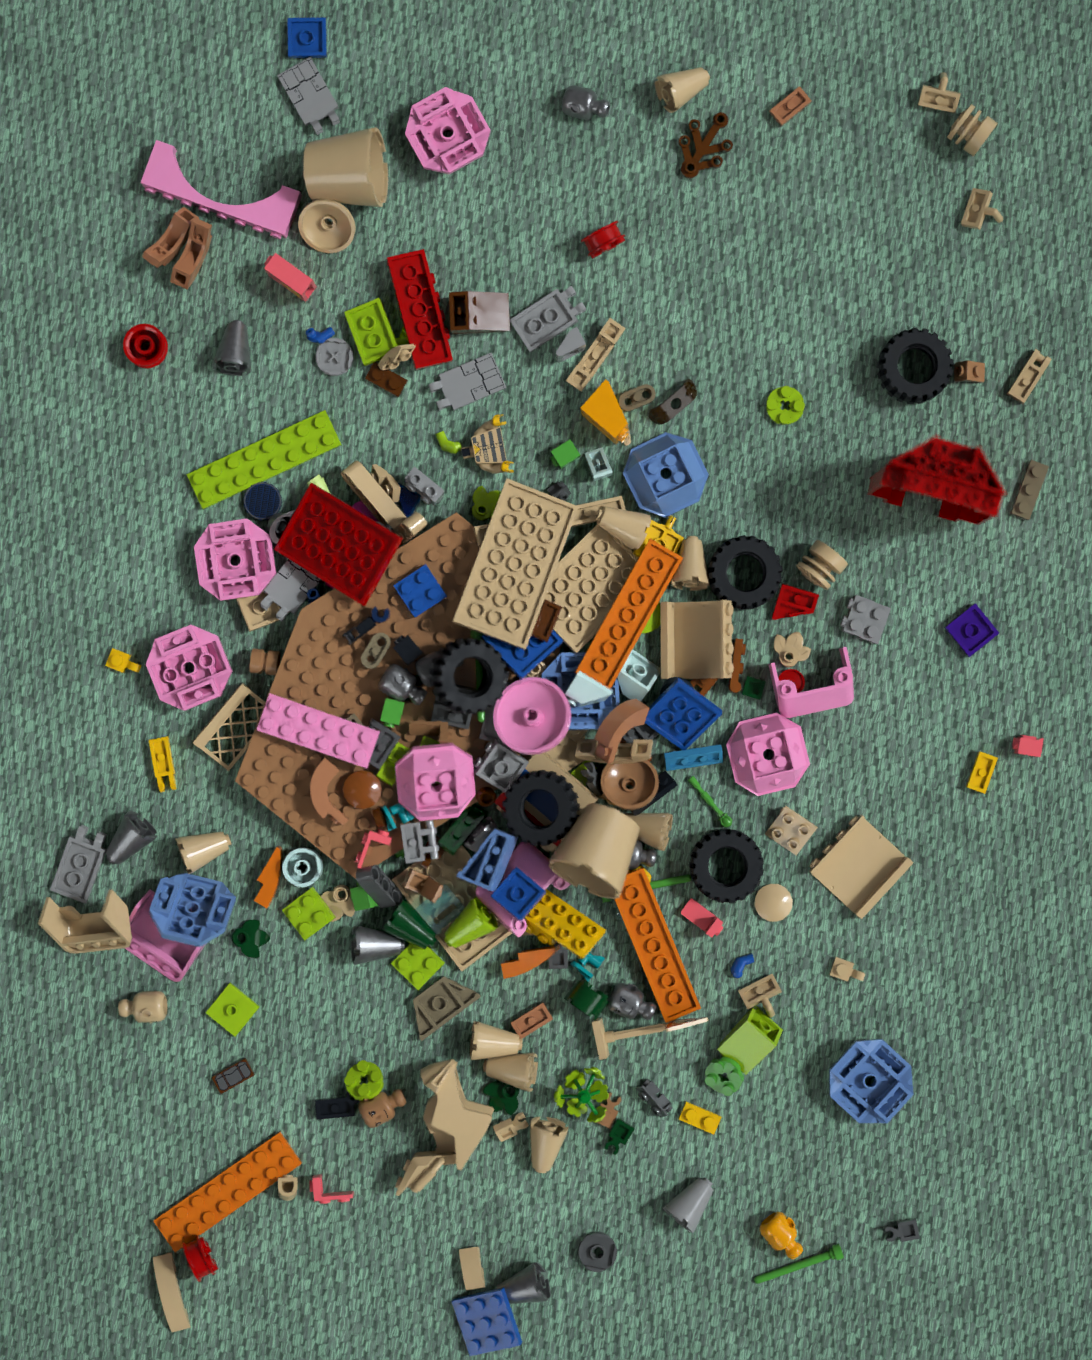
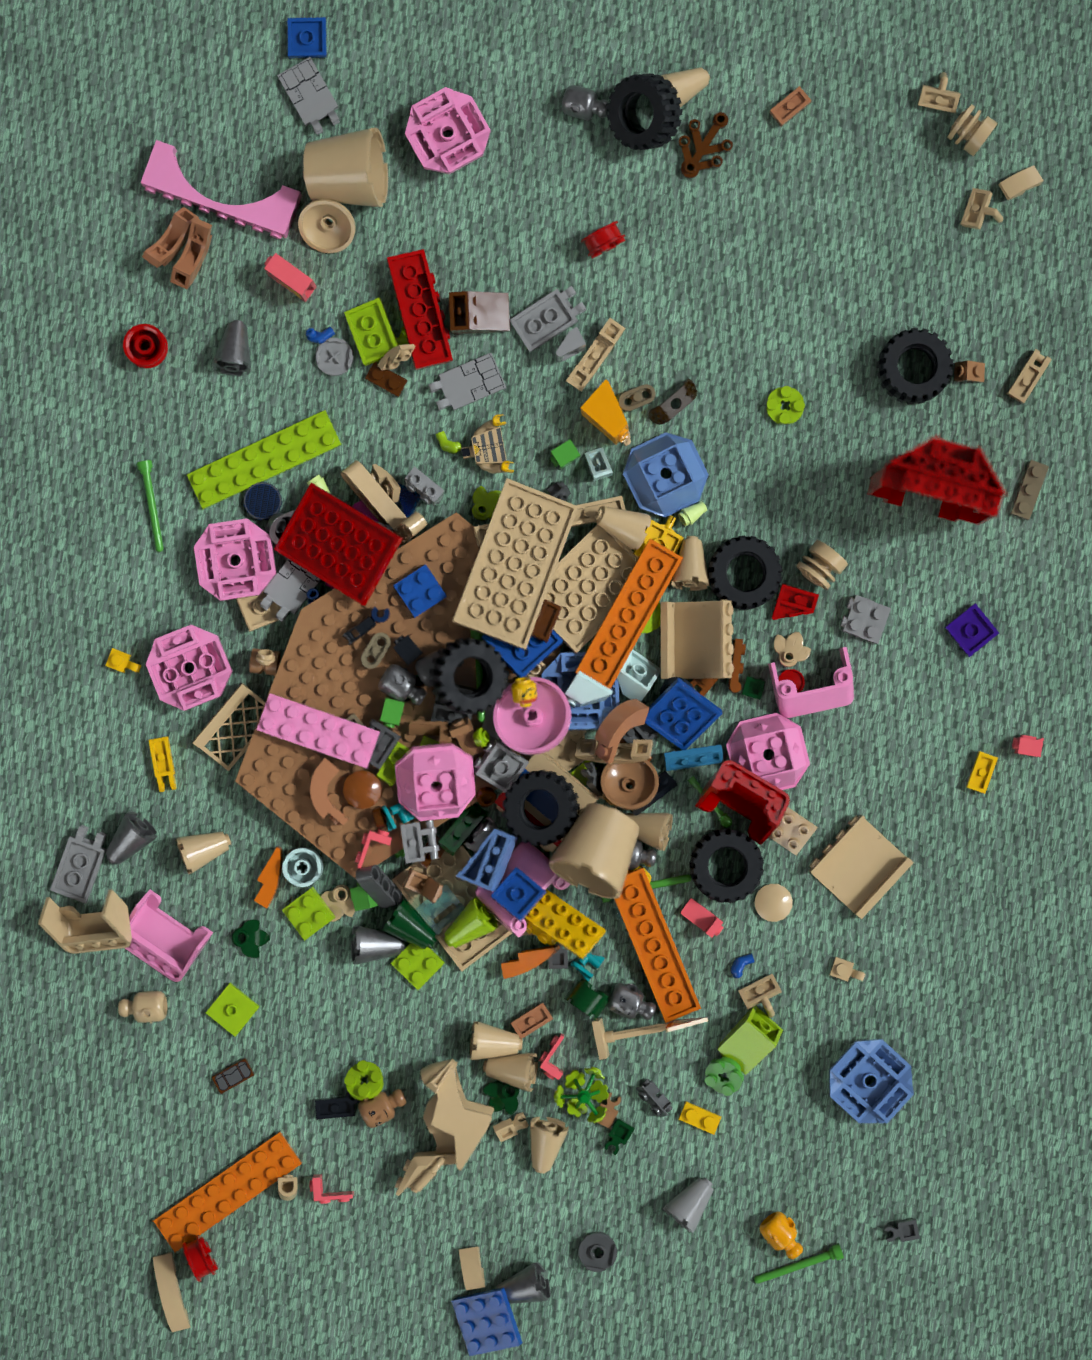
(145, 469): none -> bright green piece
(191, 908): medium blue piece -> none
(265, 657): none -> tan plate
(440, 1004): dark tan wing -> none
(463, 731): none -> medium nougat bracket
(481, 737): none -> lime plate
(524, 691): none -> yellow head
(551, 1070): none -> coral bracket
(623, 111): none -> black tyre
(692, 513): none -> yellowish green cone
(748, 796): none -> red windscreen
(1020, 182): none -> tan slope

